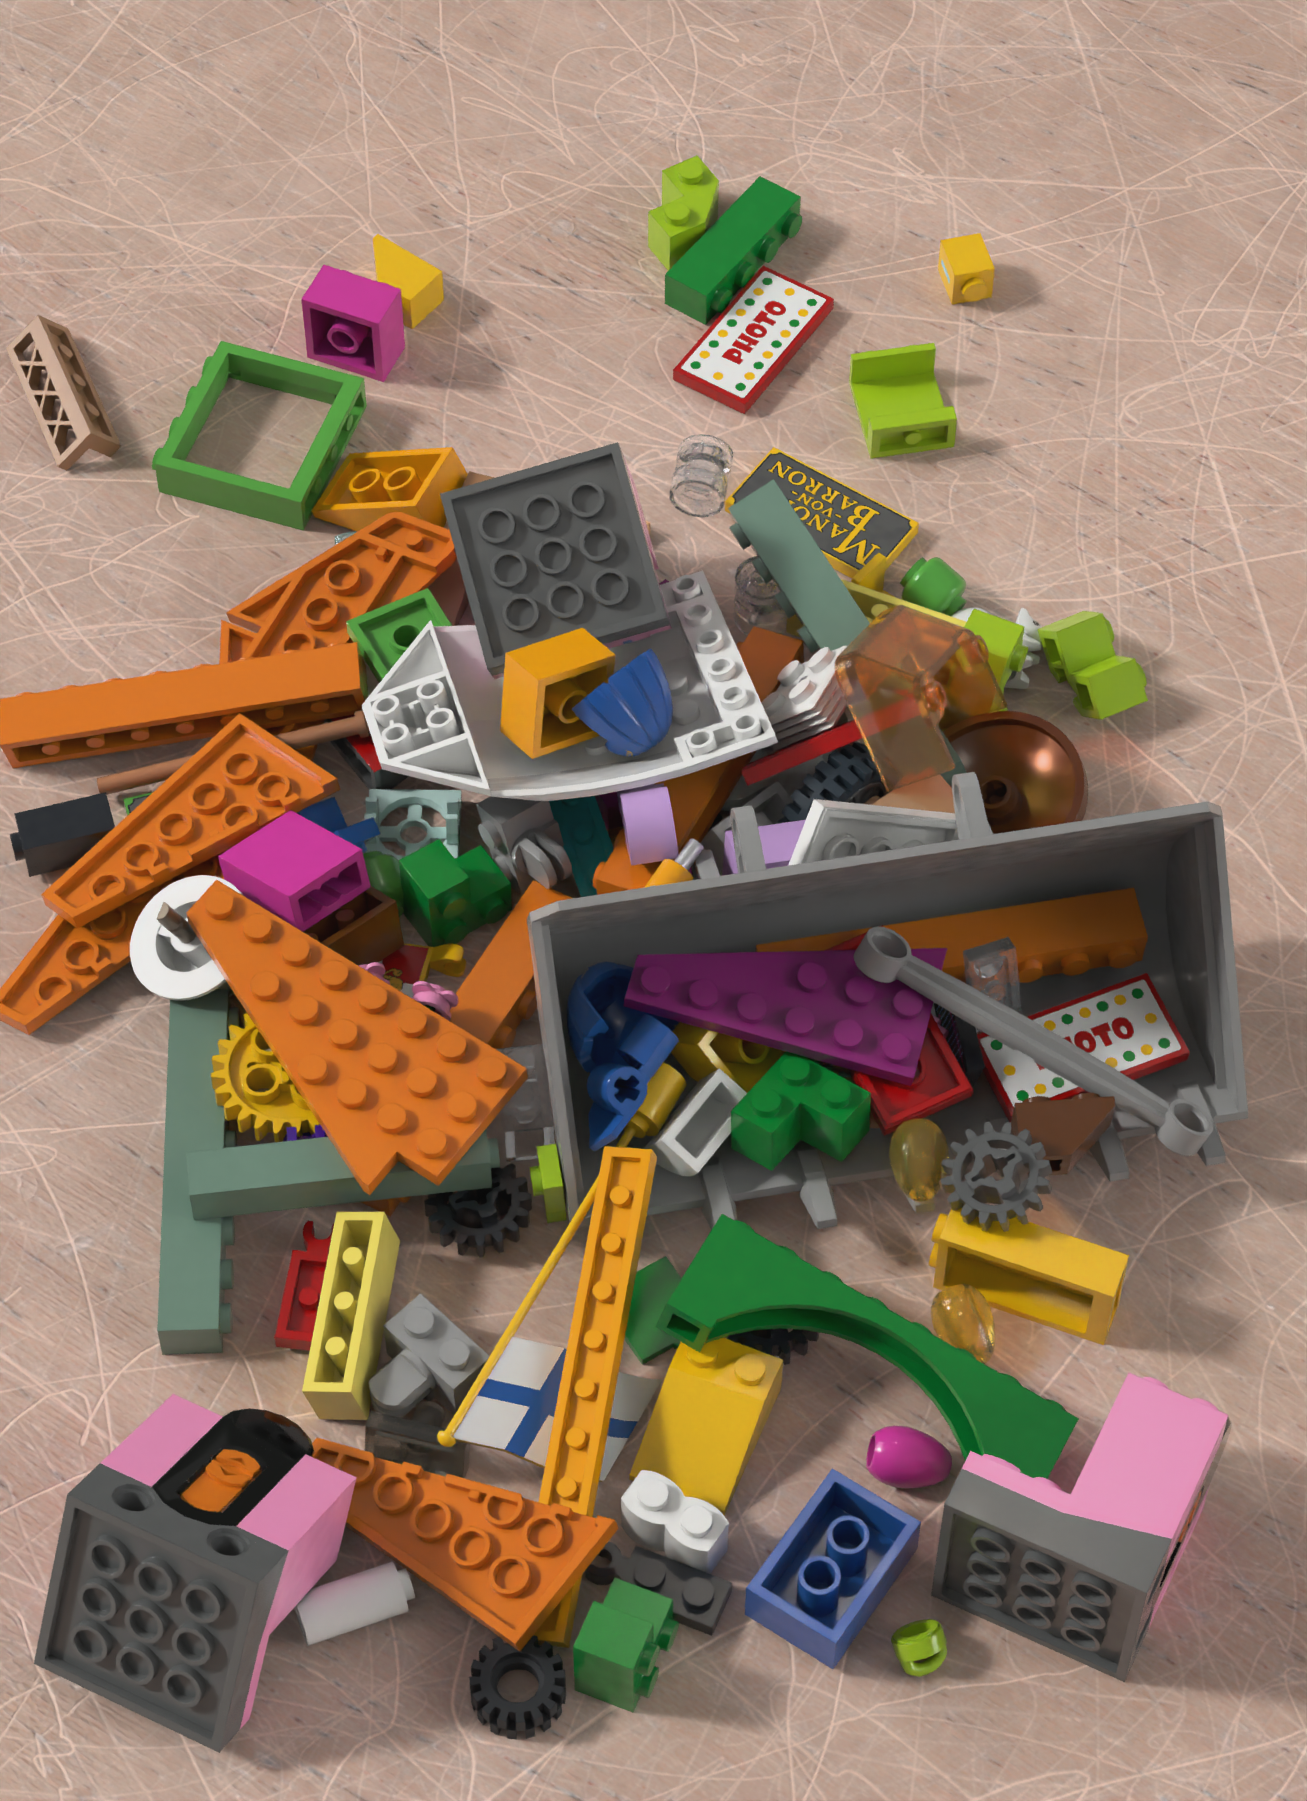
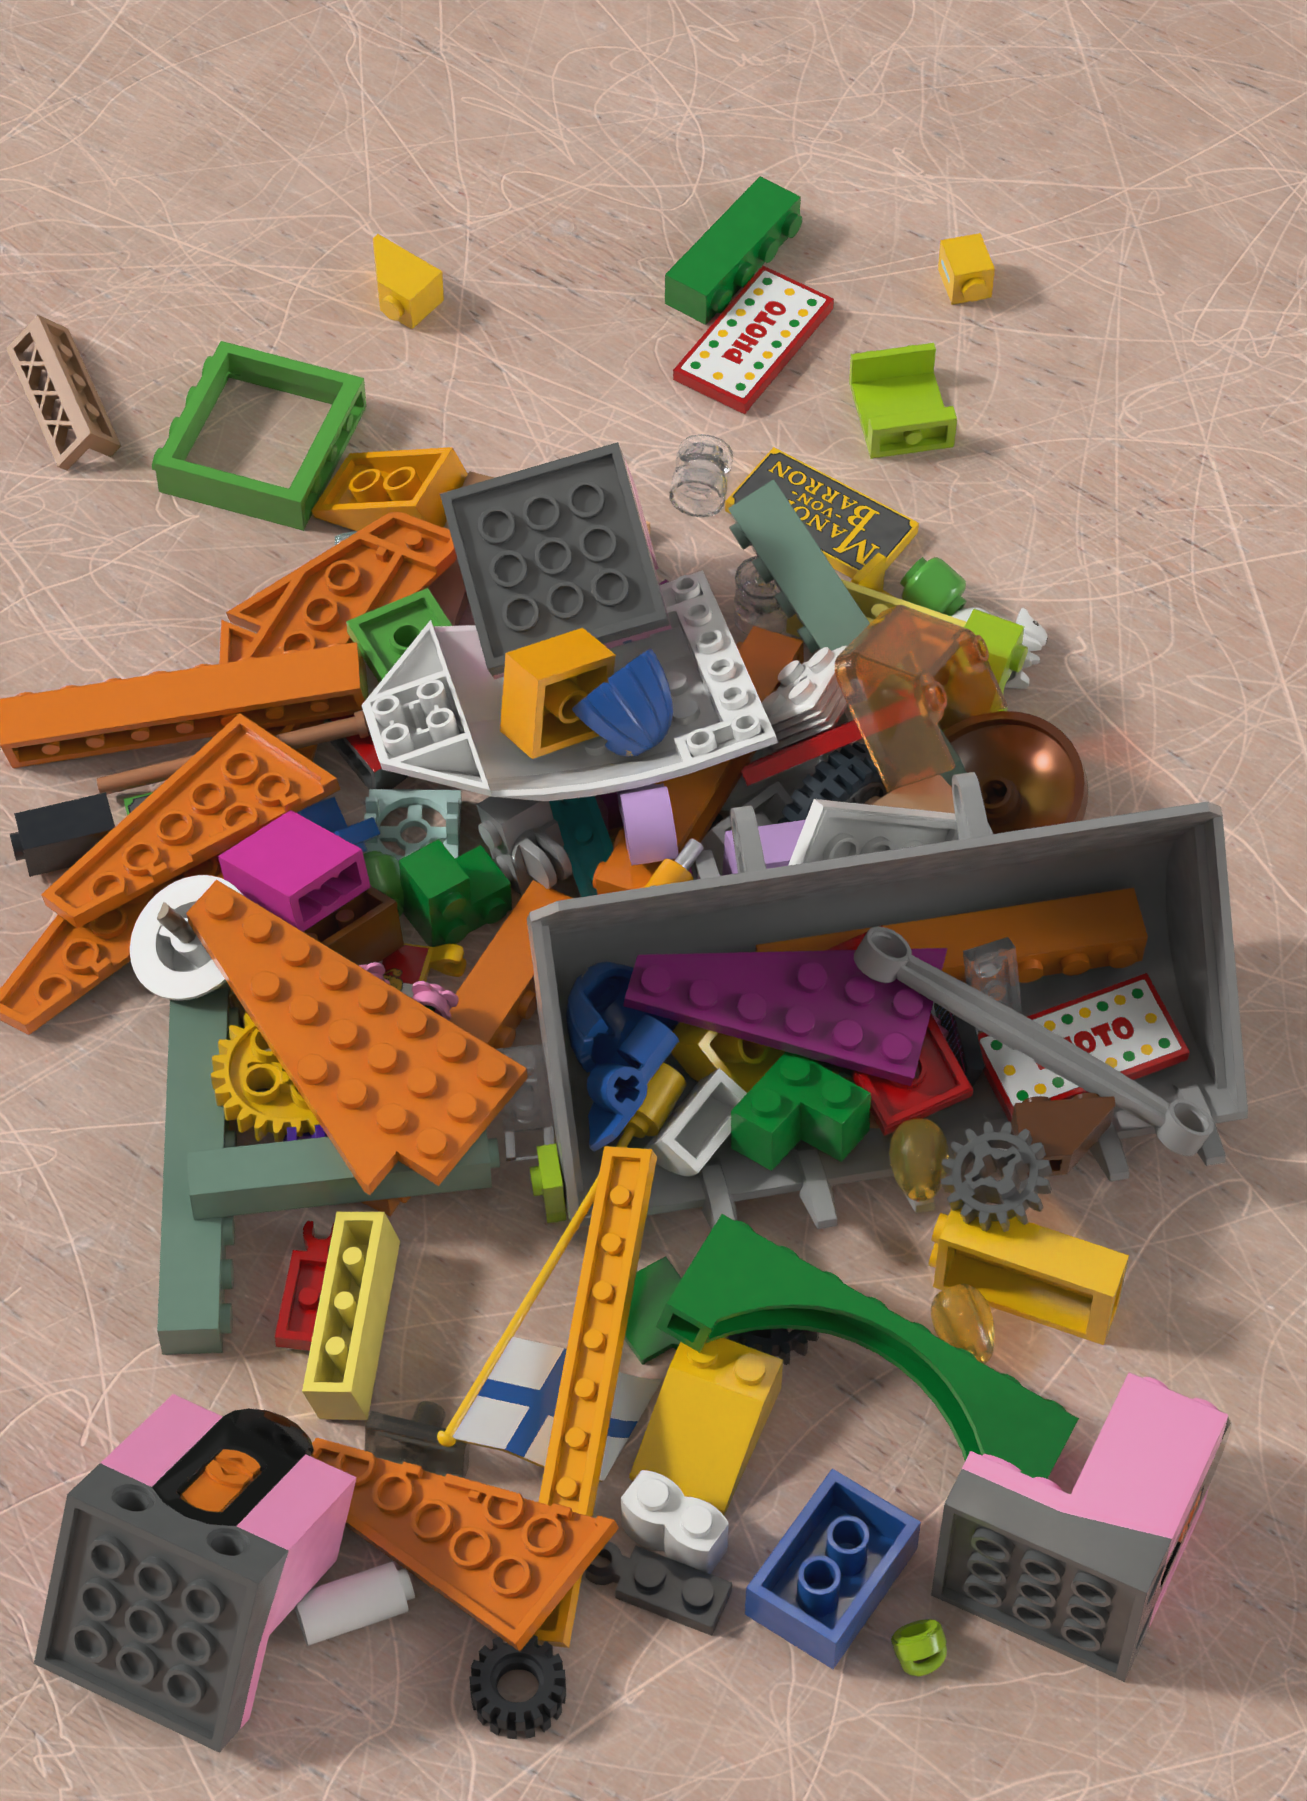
(353, 323): dark pink brick -> none
(427, 1361): light grey brick -> none
(474, 1214): black gear -> none
(621, 1644): green brick -> none
(686, 211): lime brick -> none
(907, 1458): dark pink animal -> none
(1083, 655): lime brick -> none

